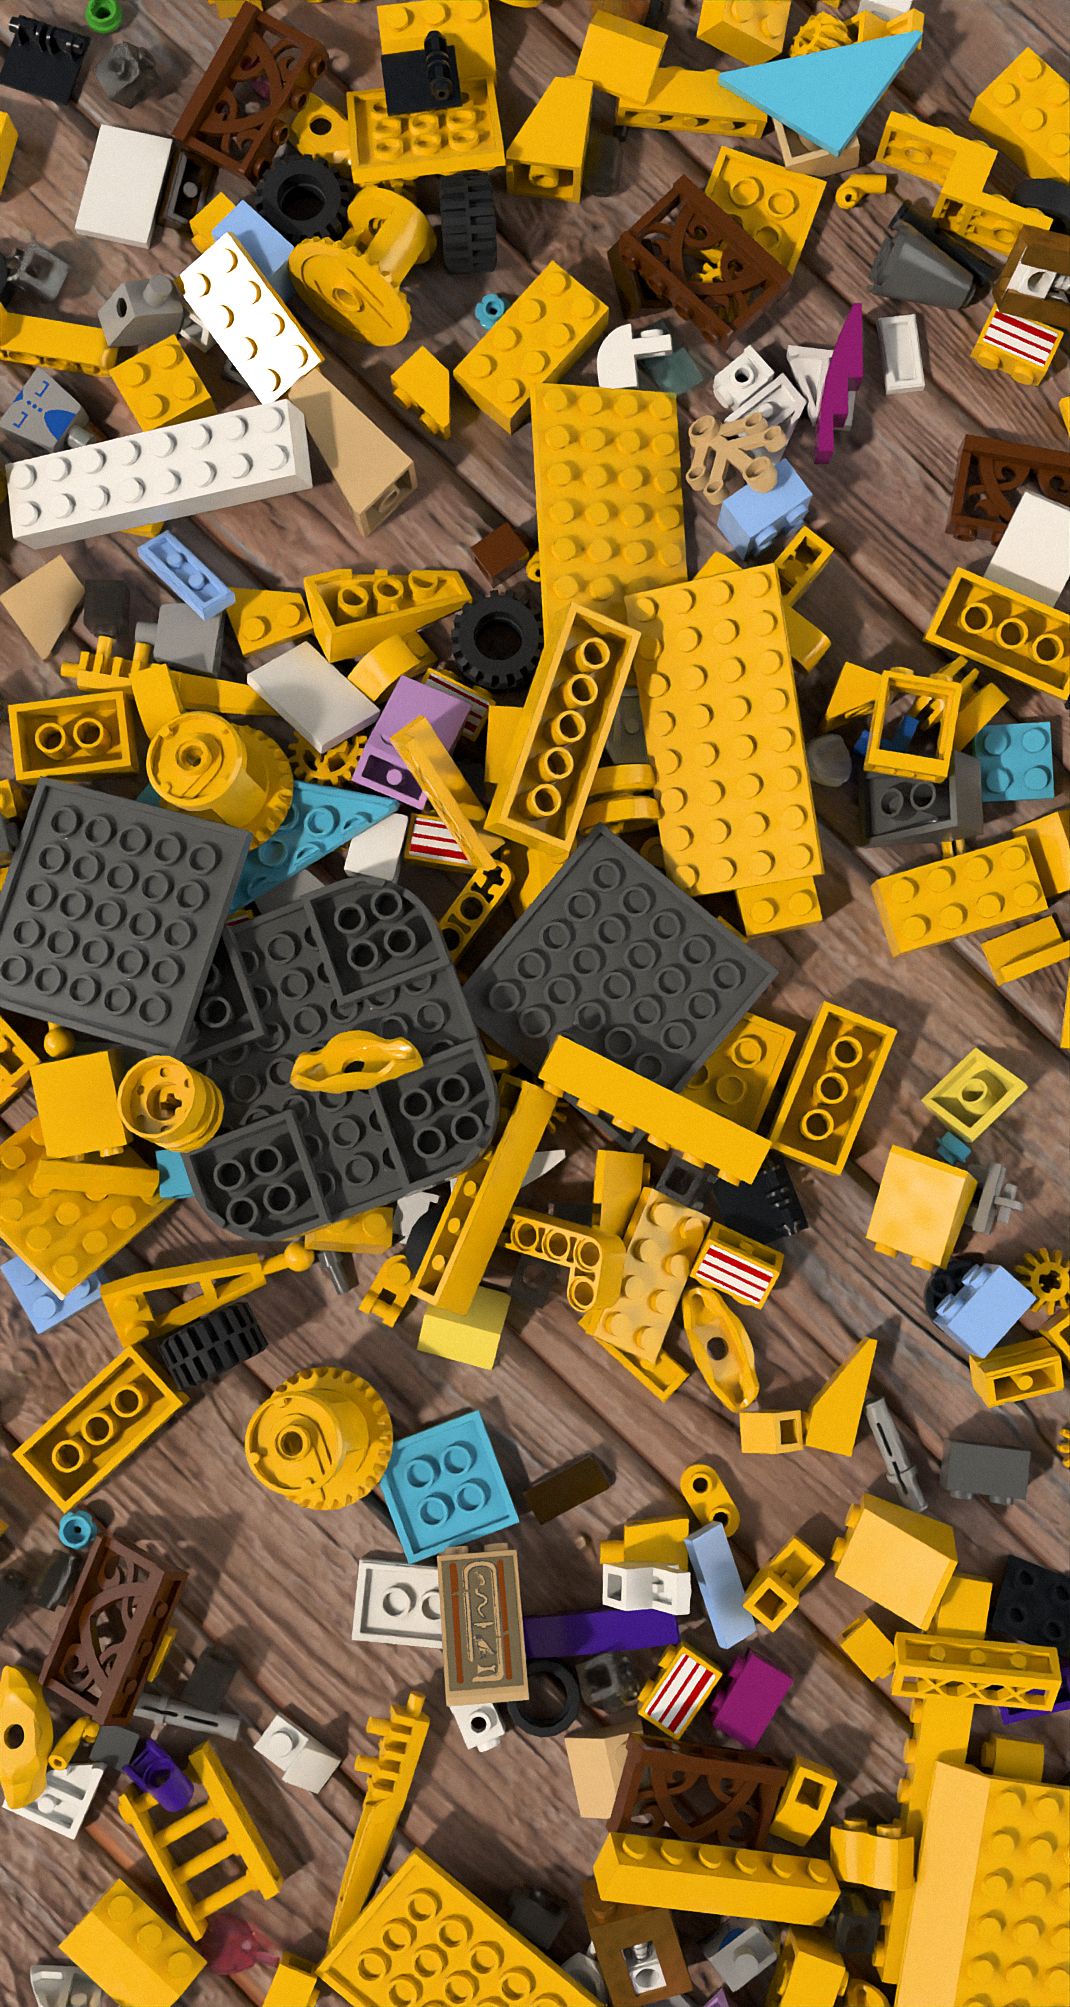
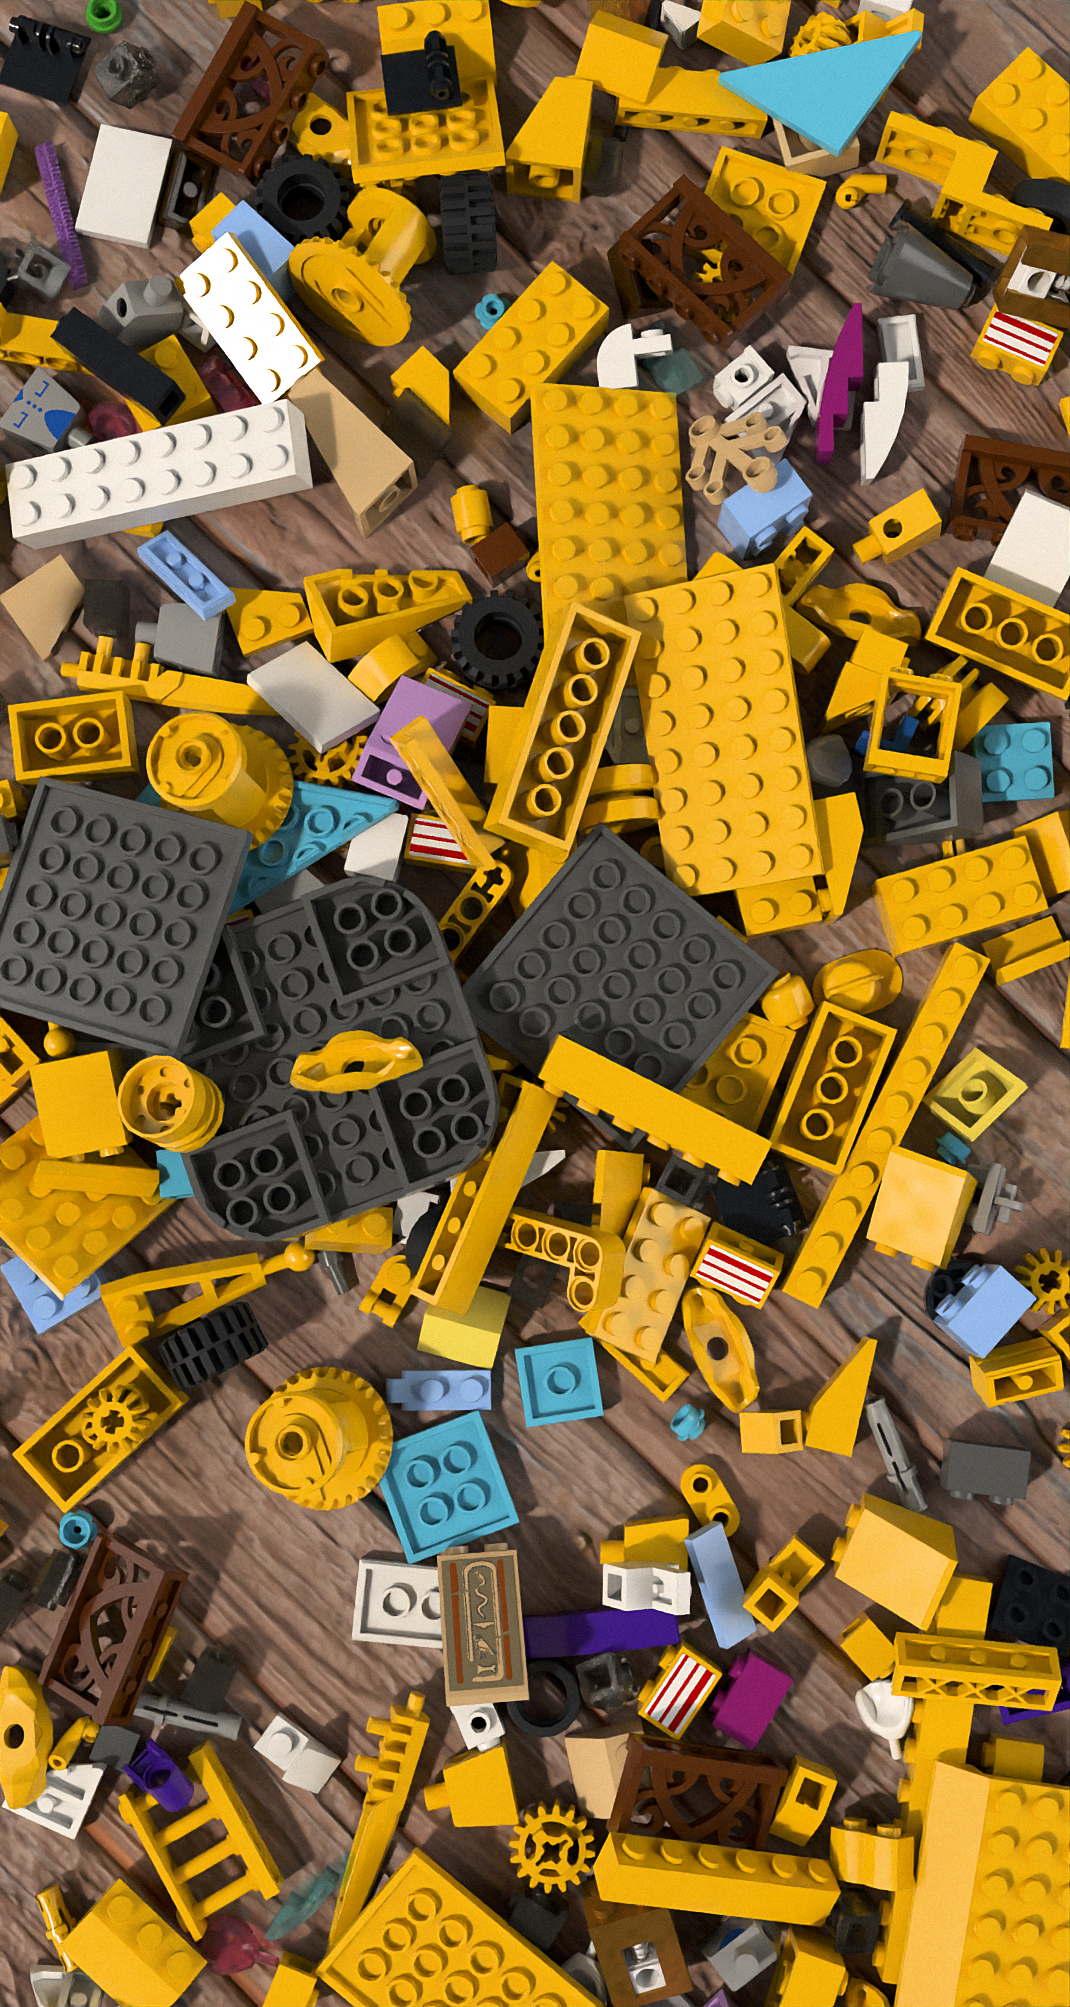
(57, 1920): none -> yellow pin
(60, 215): none -> medium lavender axle
(103, 1429): none -> yellow gear
(110, 419): none -> clear pink piece
(118, 366): none -> black brick
(156, 697): yellow brick -> none
(224, 385): none -> clear pink beam
(297, 1909): none -> clear light blue slope
(417, 431): none -> clear smoke piece
(441, 1389): none -> light blue hinge
(472, 514): none -> yellow brick
(477, 1789): none -> yellow torso
(559, 1381): none -> medium azure plate
(561, 1860): none -> yellow gear
(565, 1489): dark brown slope -> none
(680, 23): none -> white slope
(688, 1422): none -> medium azure plate
(787, 1001): none -> yellow head
(834, 606): none -> yellow piece
(840, 838): none -> yellow slope
(859, 982): none -> yellow piece
(879, 652): none -> yellow brick
(882, 418): none -> white slope
(884, 1124): none -> yellow brick
(885, 1713): none -> white piece
(911, 519): none -> yellow torso

